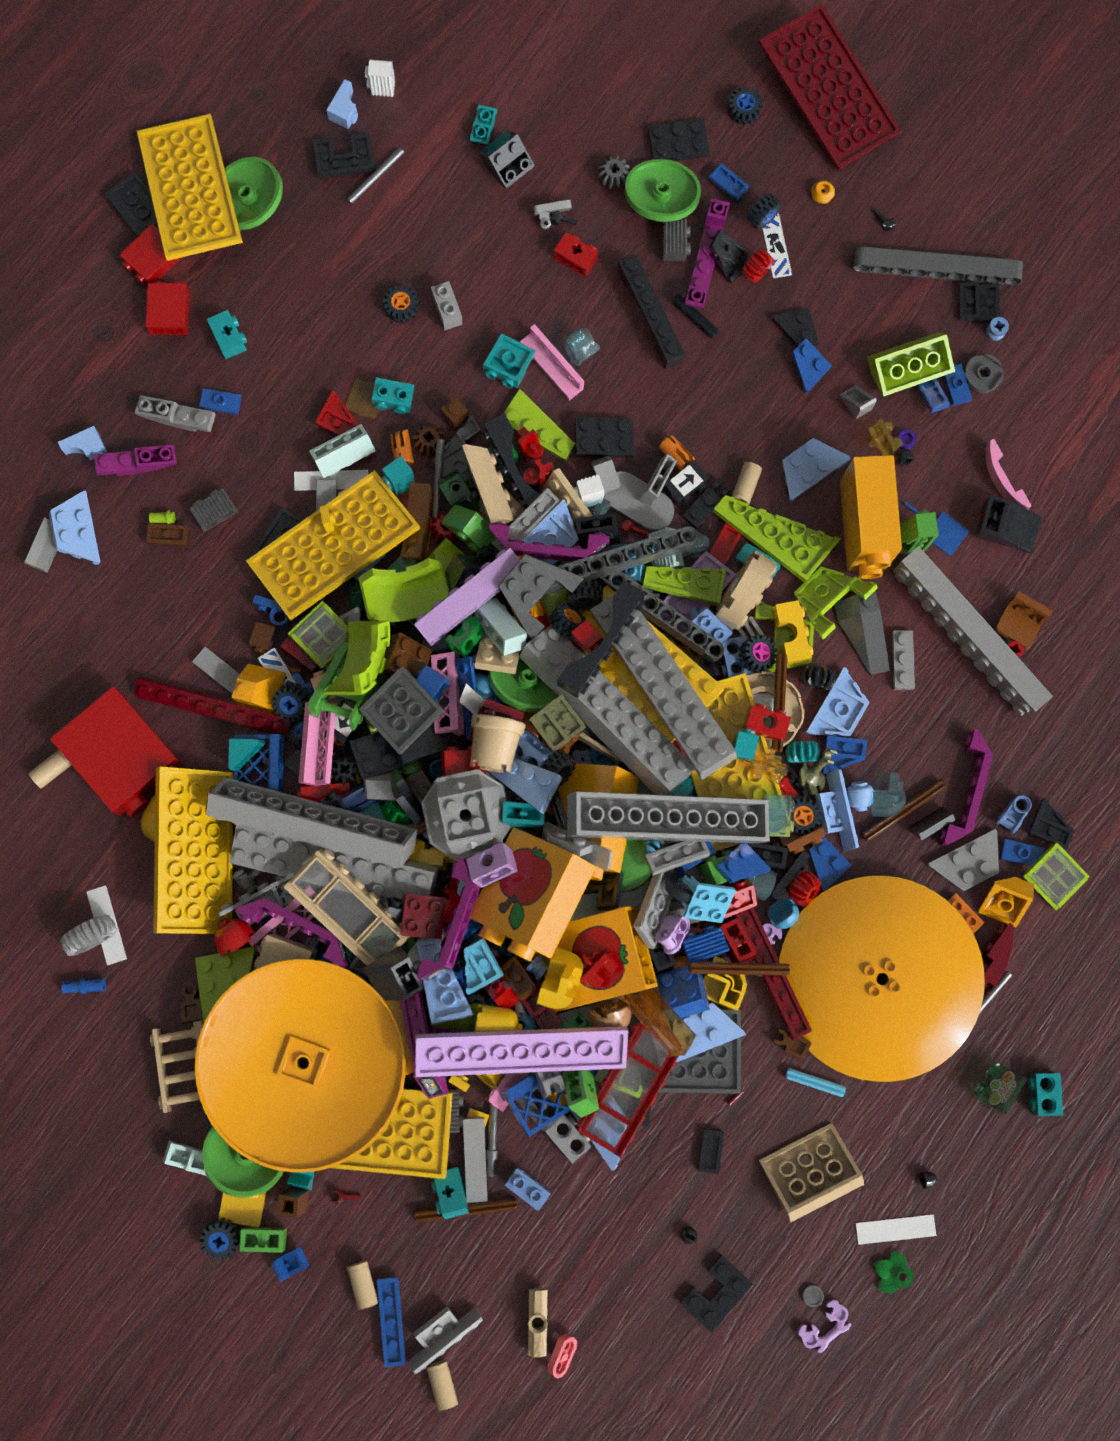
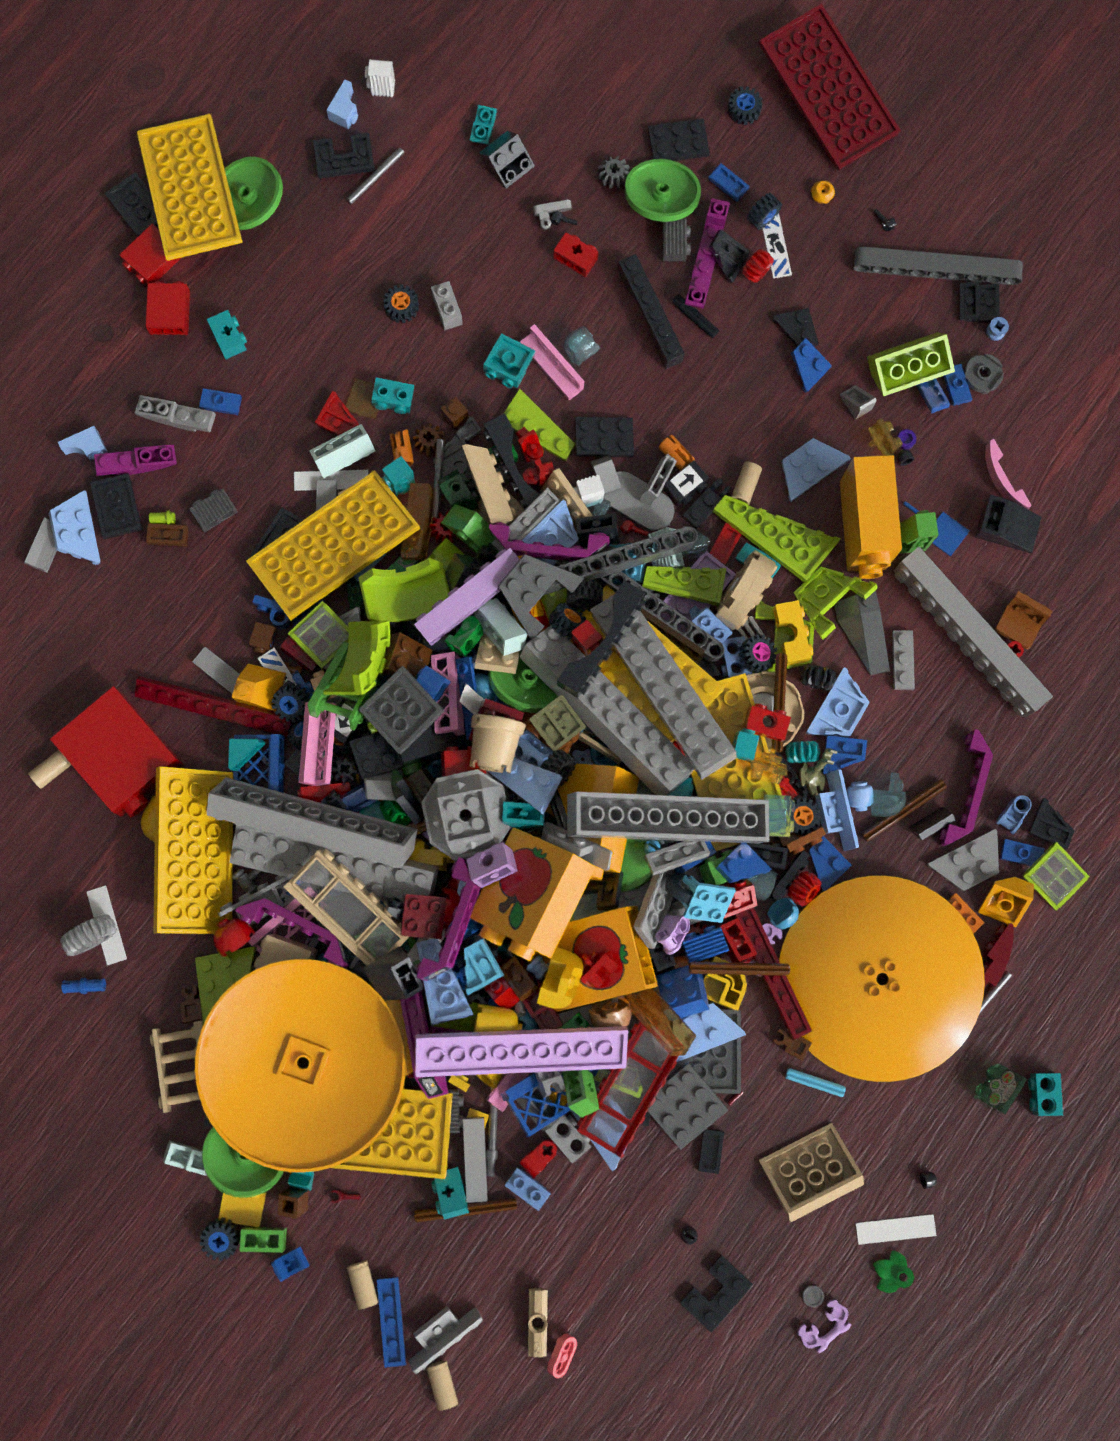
(116, 506): none -> black plate
(328, 518): yellow plate -> none
(536, 1160): none -> red piece
(686, 1106): none -> dark grey plate

